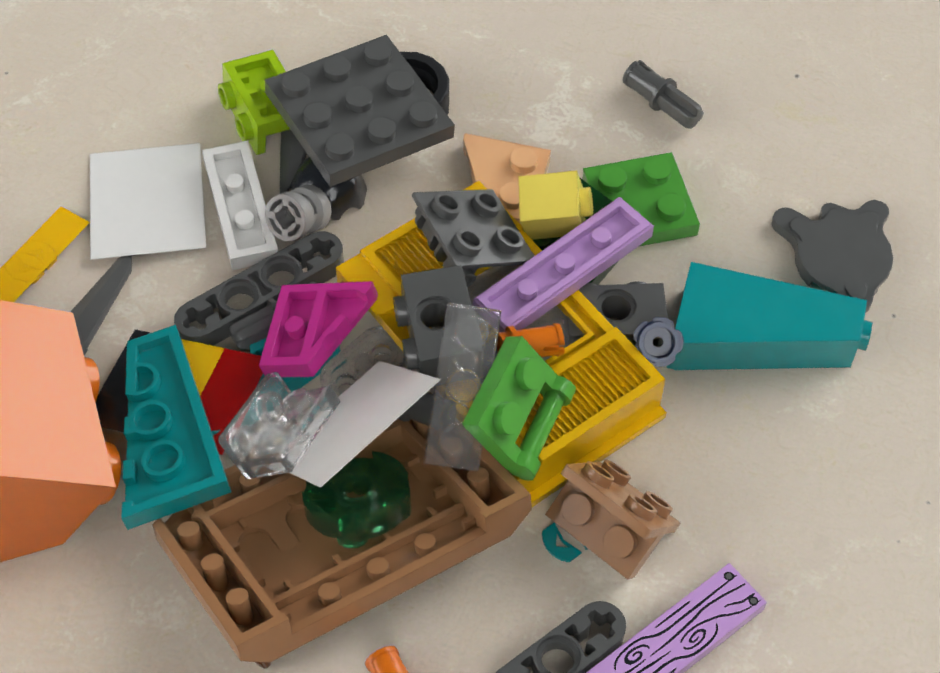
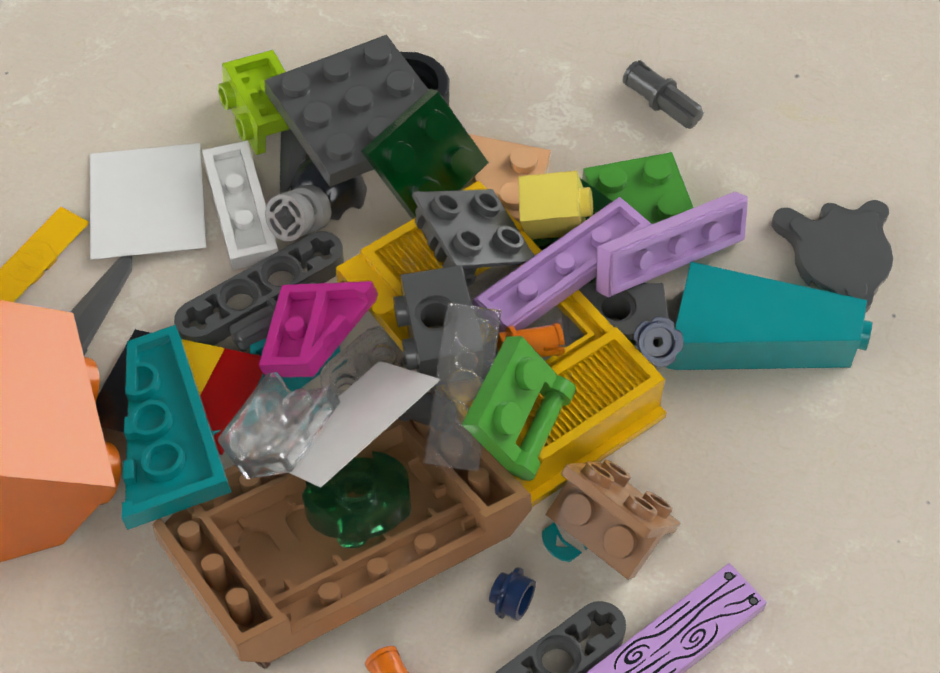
(424, 151): none -> dark green plate
(512, 594): none -> dark blue plate
(670, 243): none -> lavender tile

